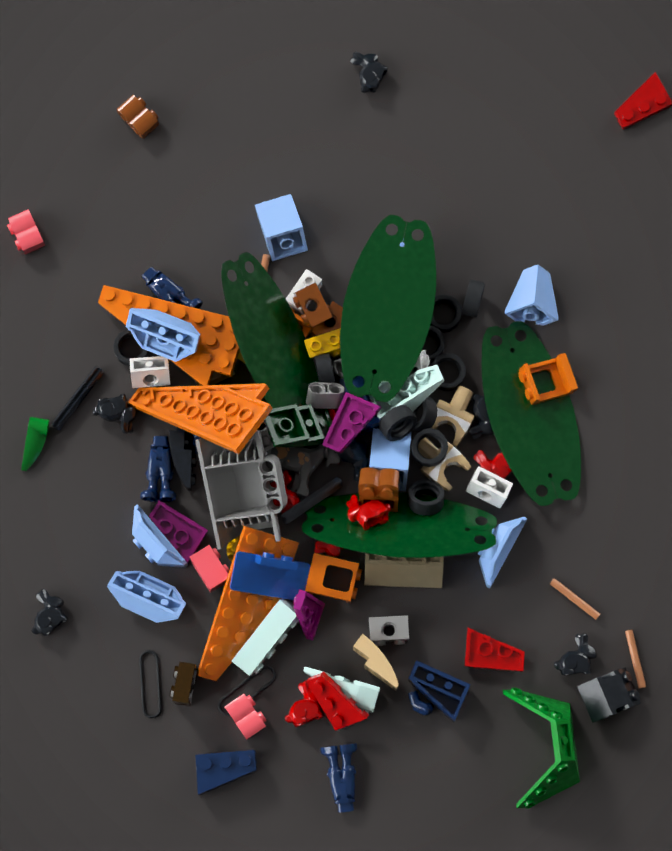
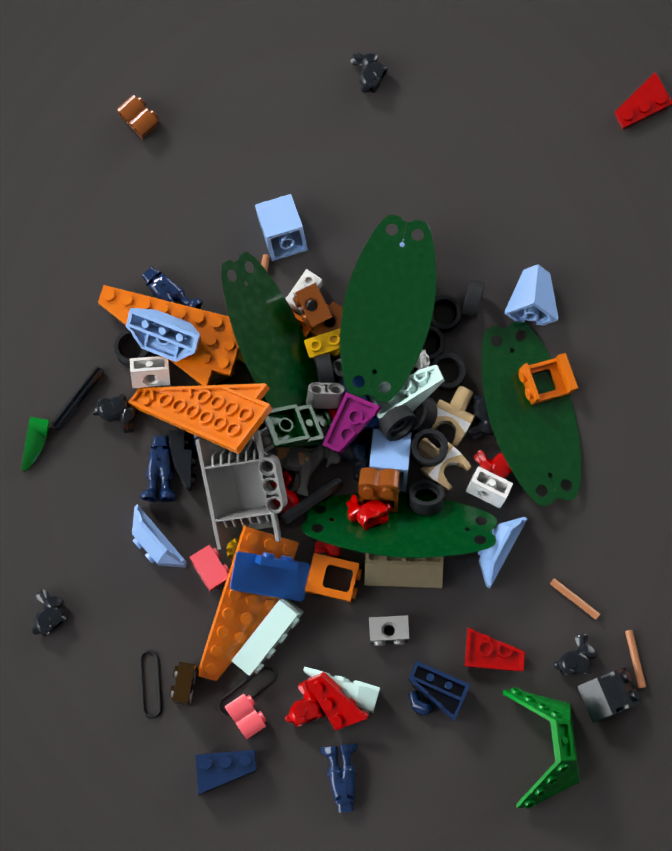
(26, 232): coral brick -> none
(146, 596): light blue wedge -> none
(178, 529): magenta wing -> none
(308, 611): magenta wing -> none
(376, 661): tan slope -> none

